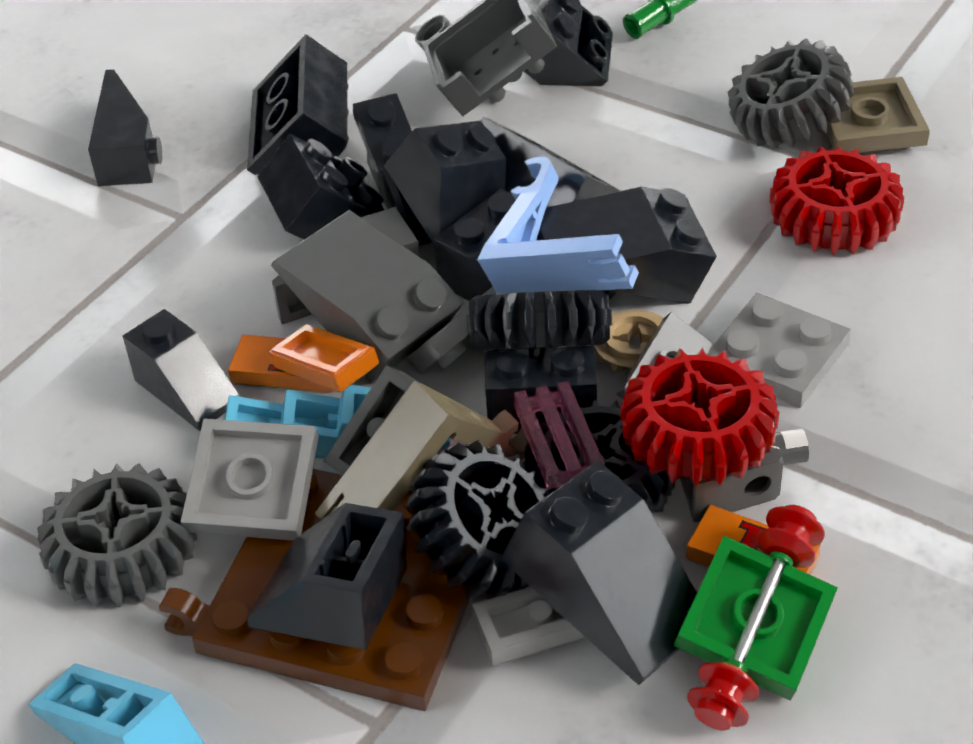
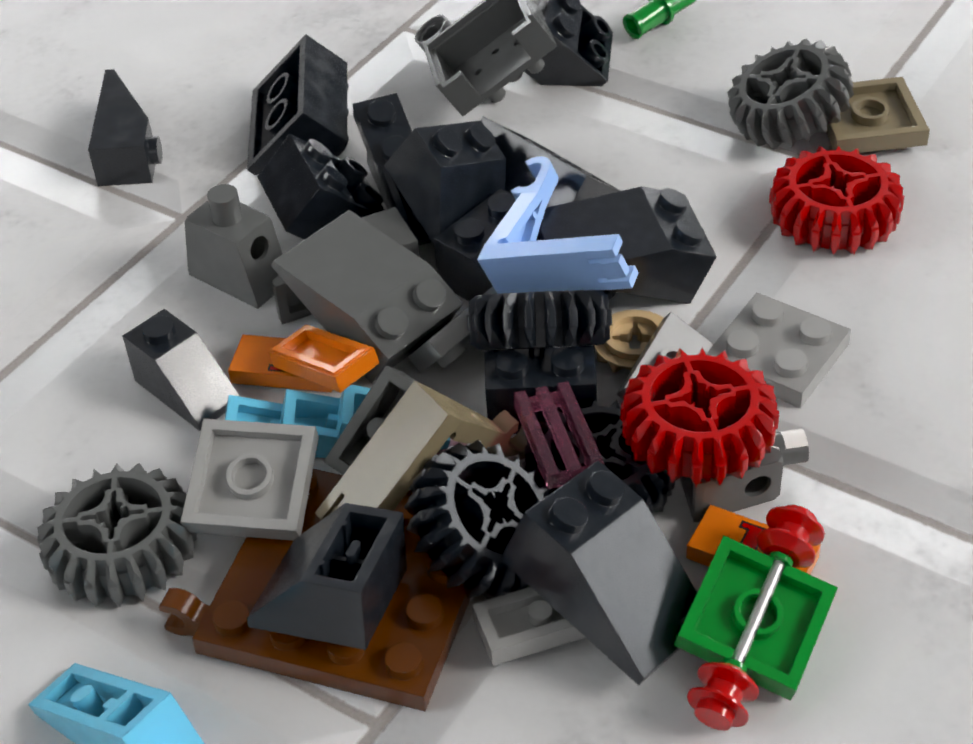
(232, 246): none -> dark grey torso

